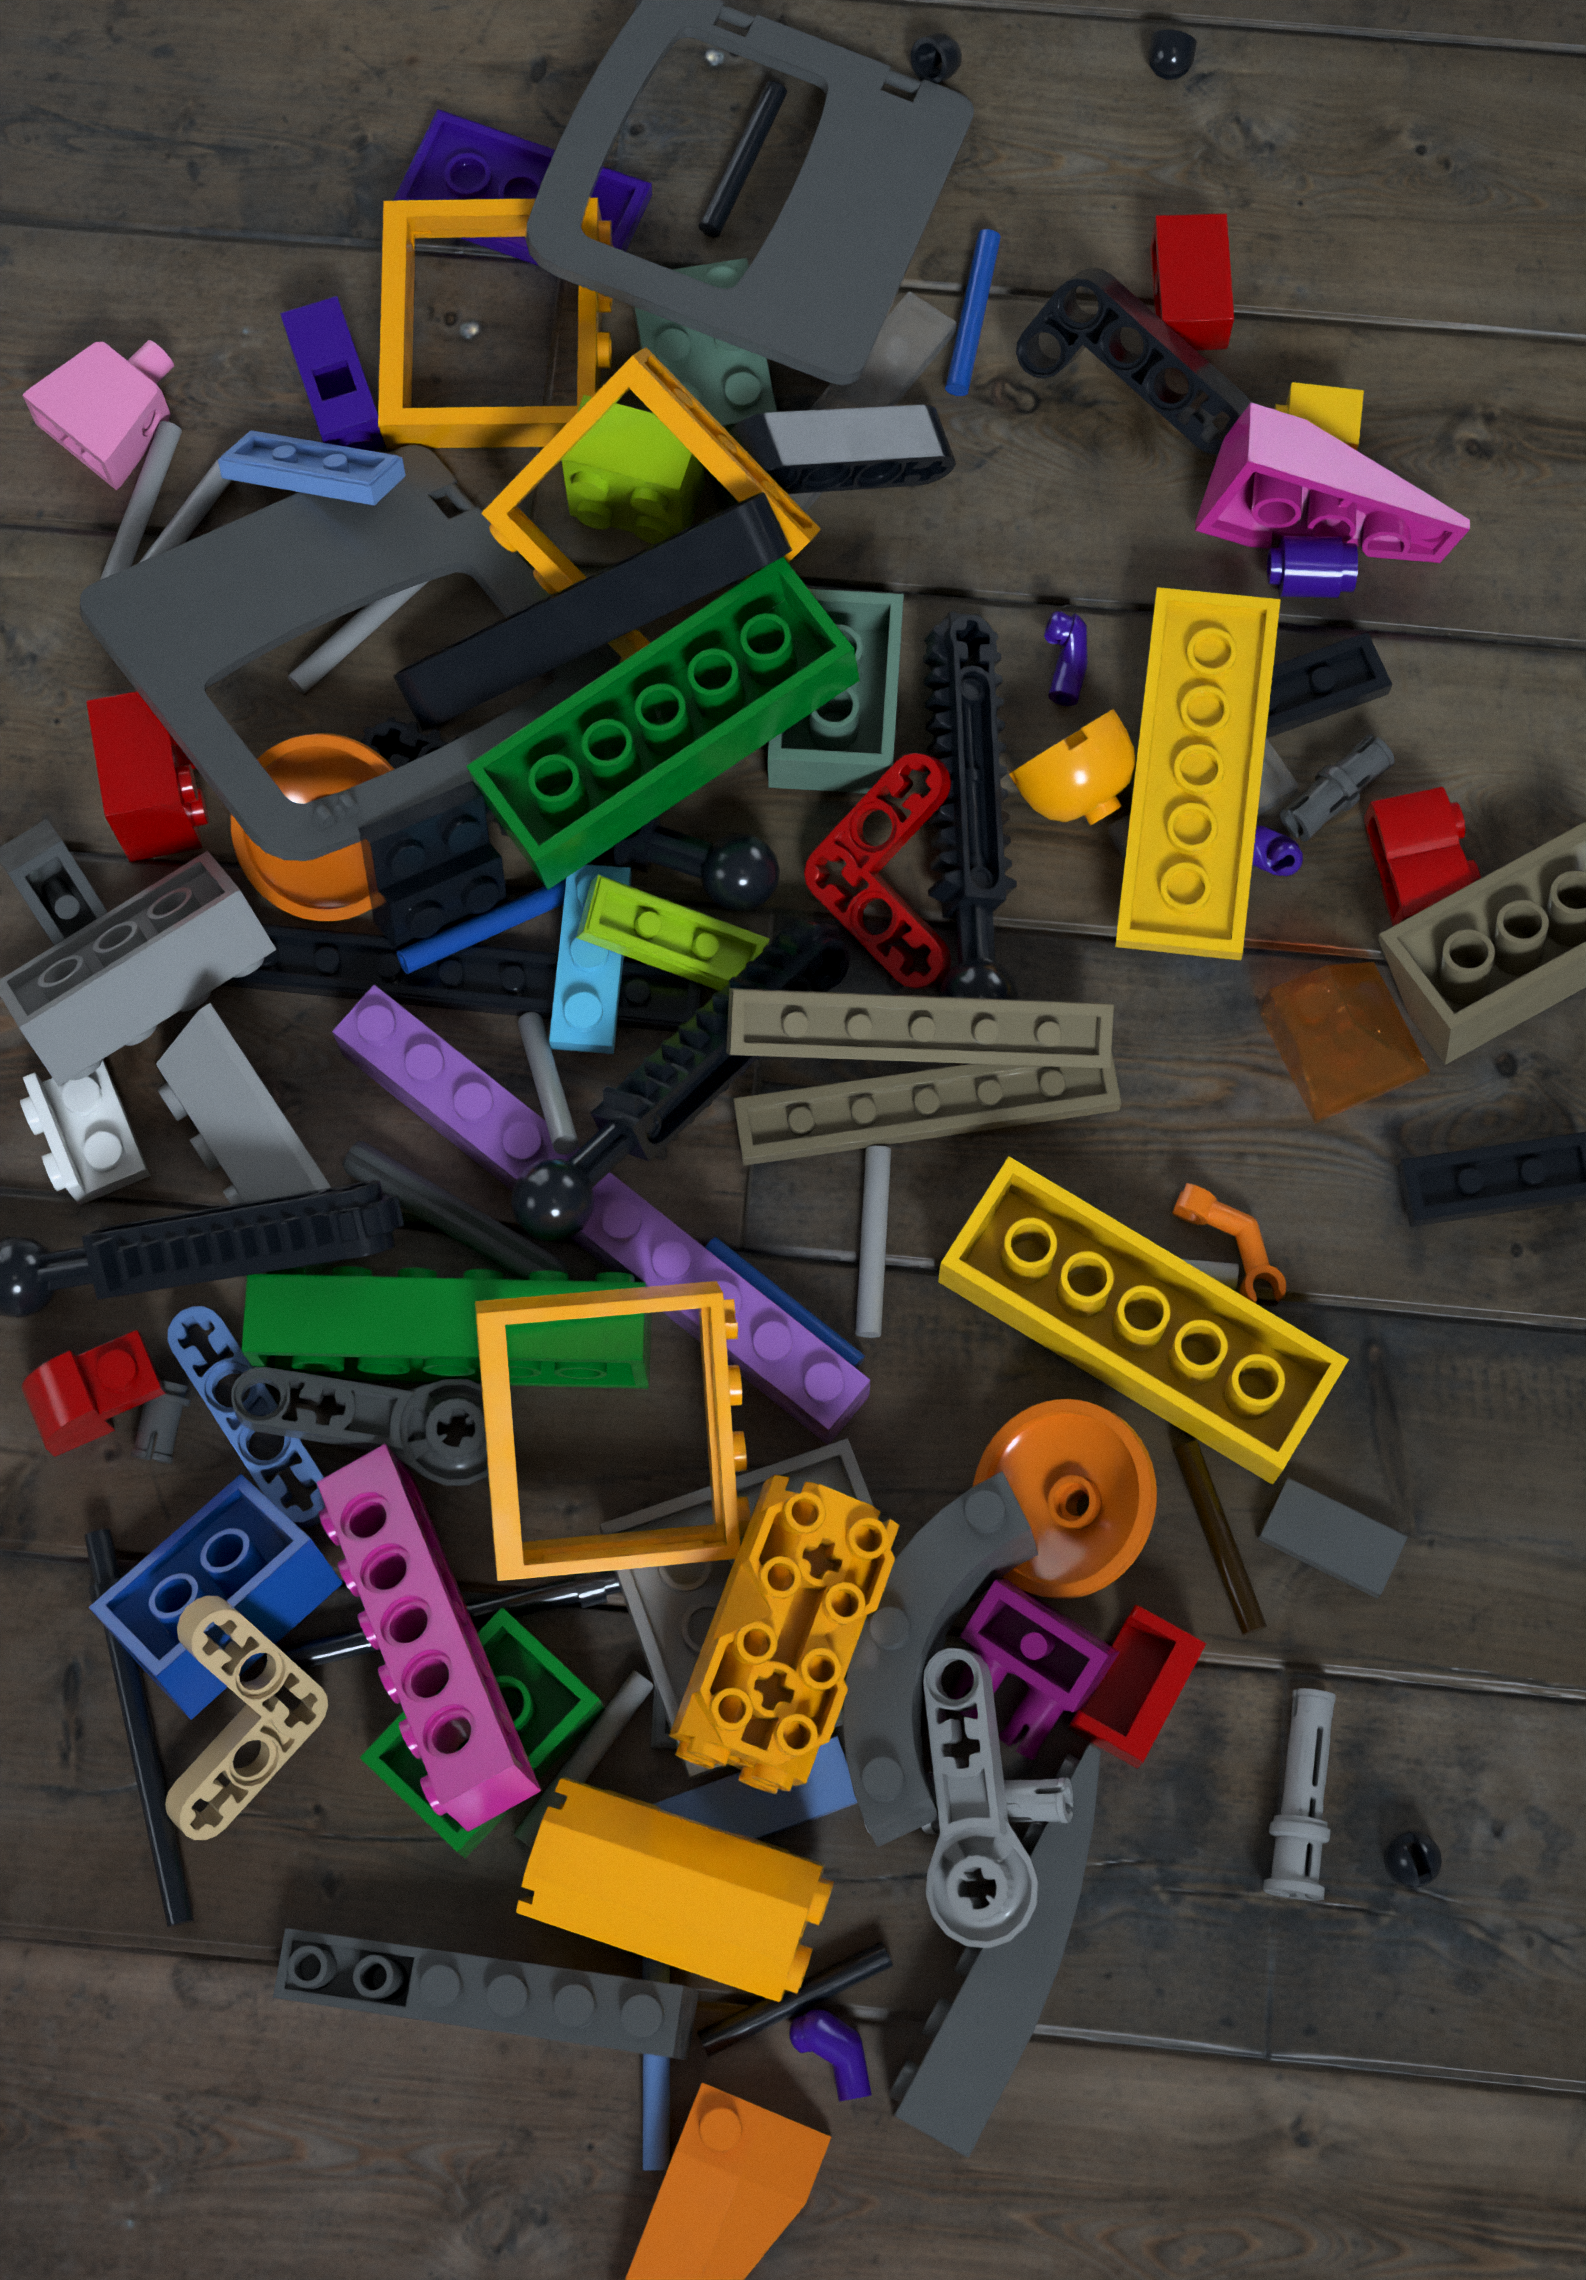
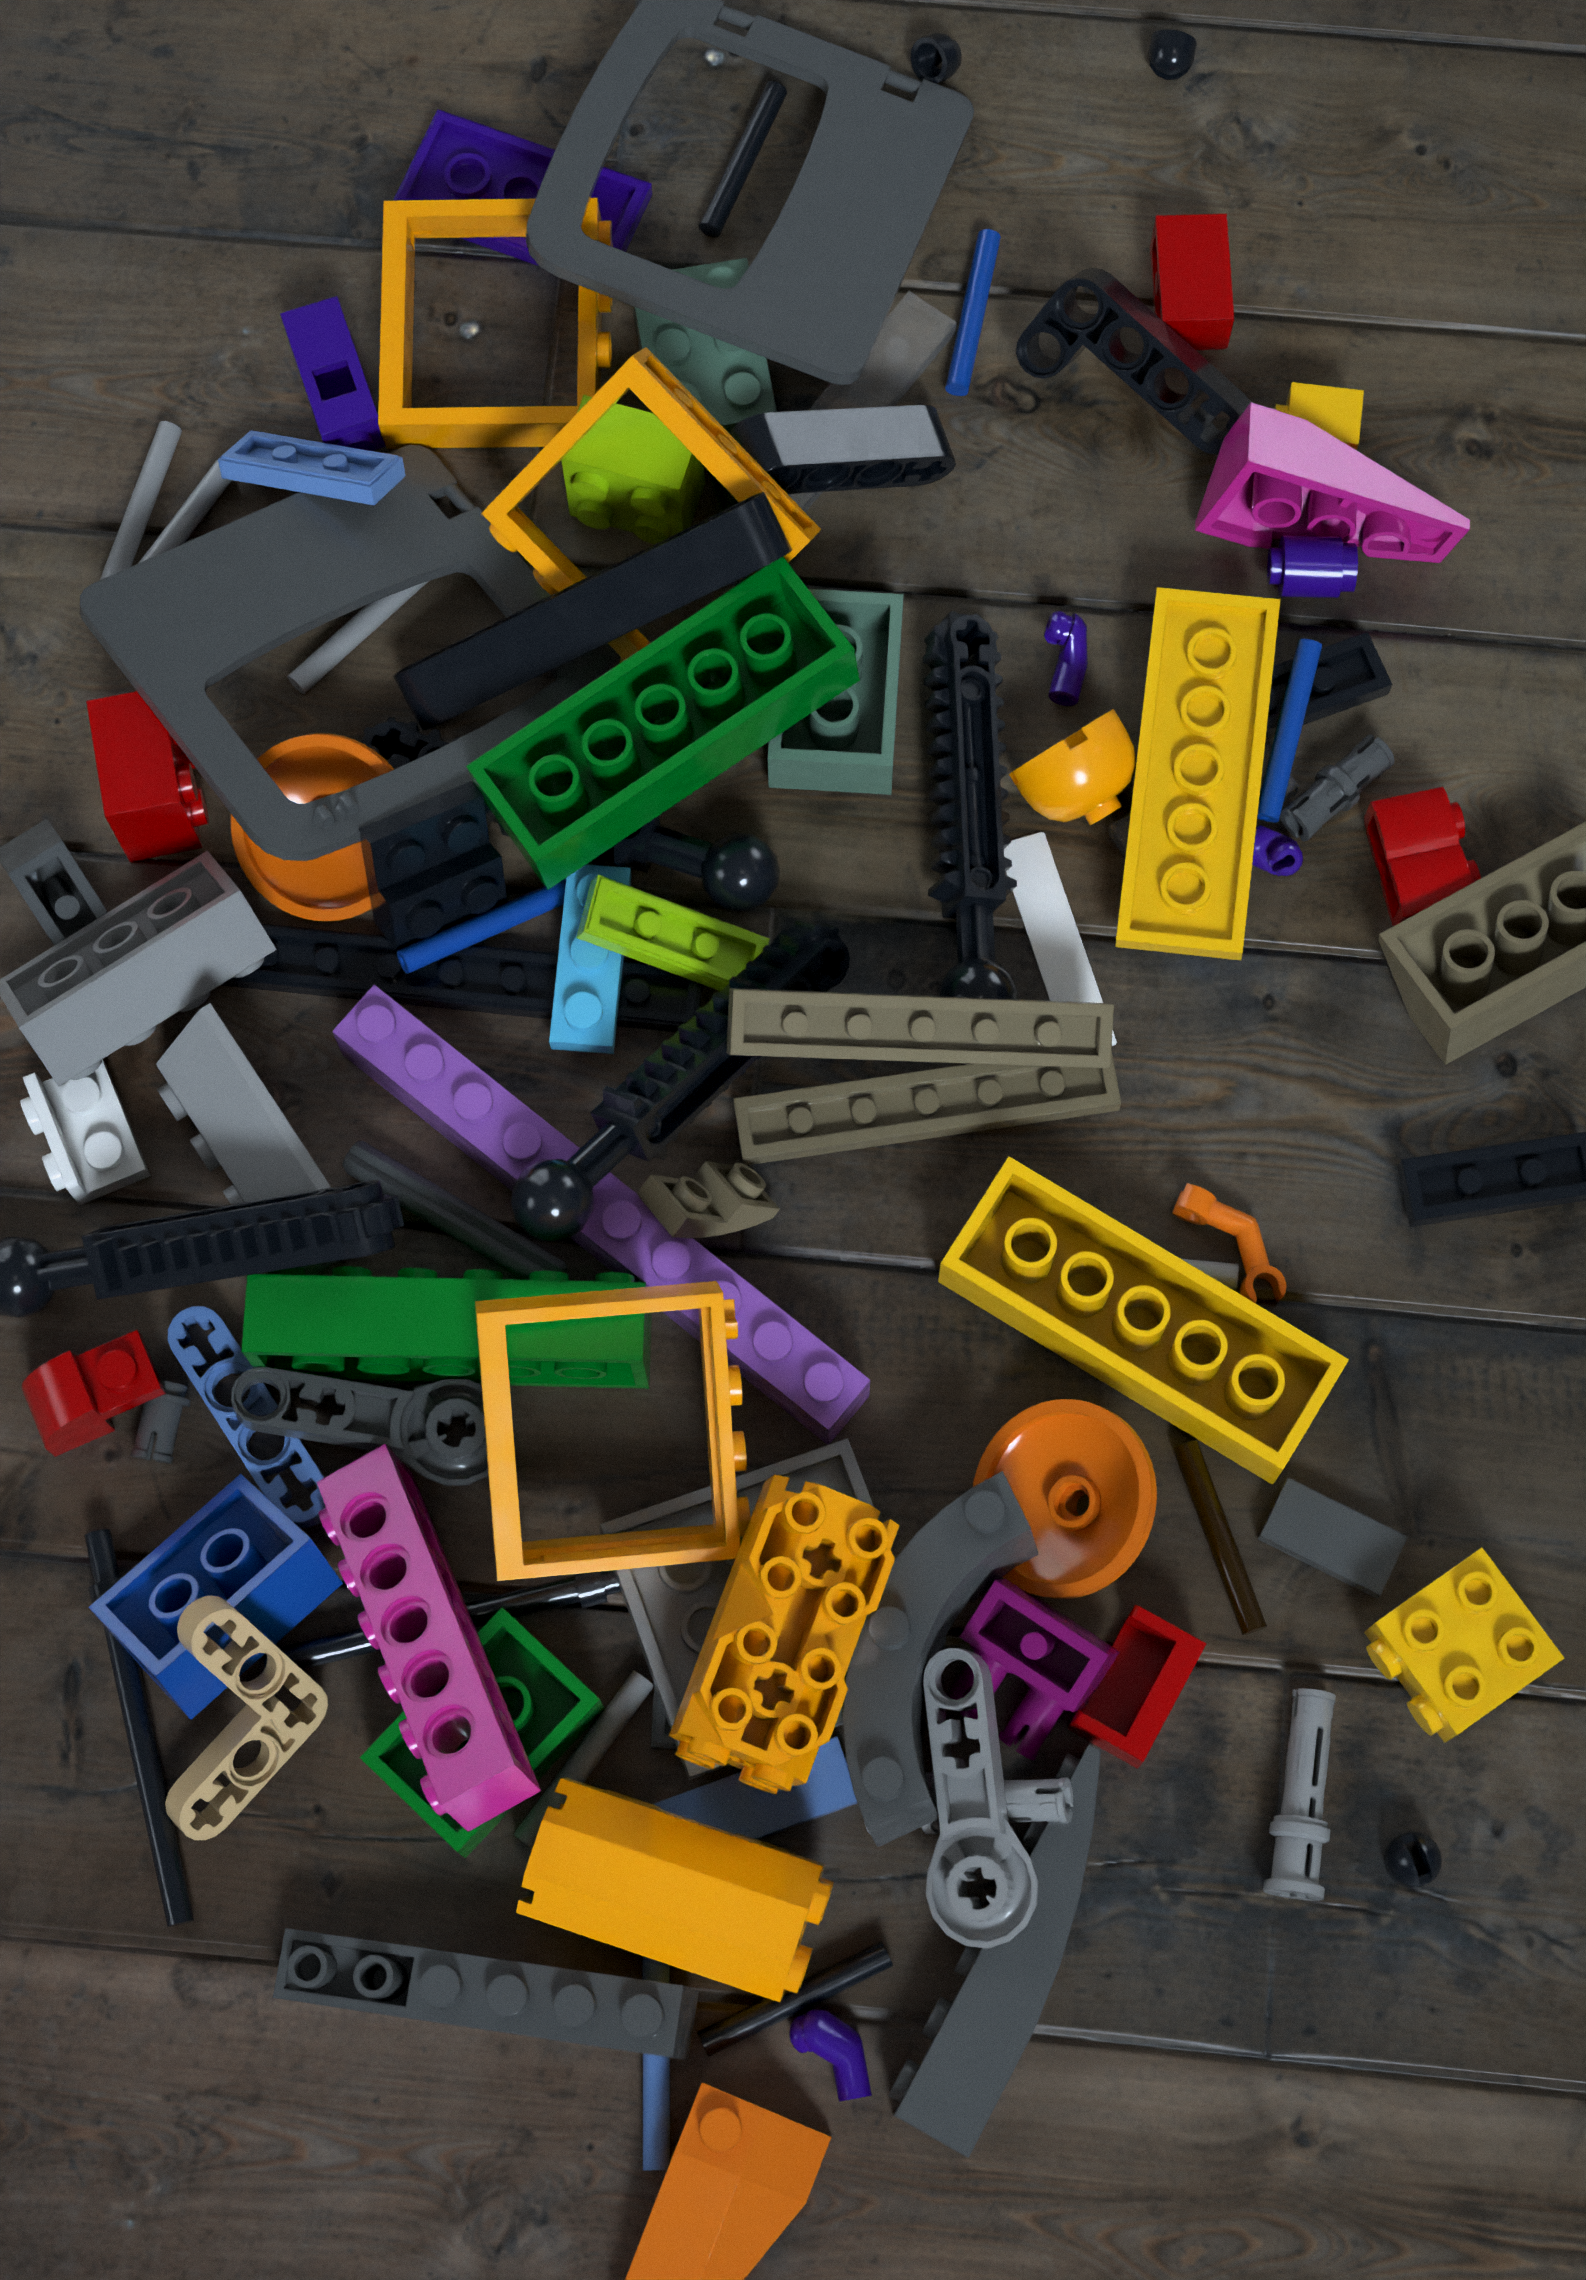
(104, 407): bright pink torso -> none
(548, 1083): light grey bar -> none
(711, 1203): none -> dark tan slope
(785, 1302): blue bar -> none
(866, 861): red beam -> none
(873, 1241): light grey bar -> none
(1050, 922): none -> white sticker
(1288, 730): none -> blue piece
(1341, 1037): clear orange slope -> none
(1461, 1646): none -> yellow brick

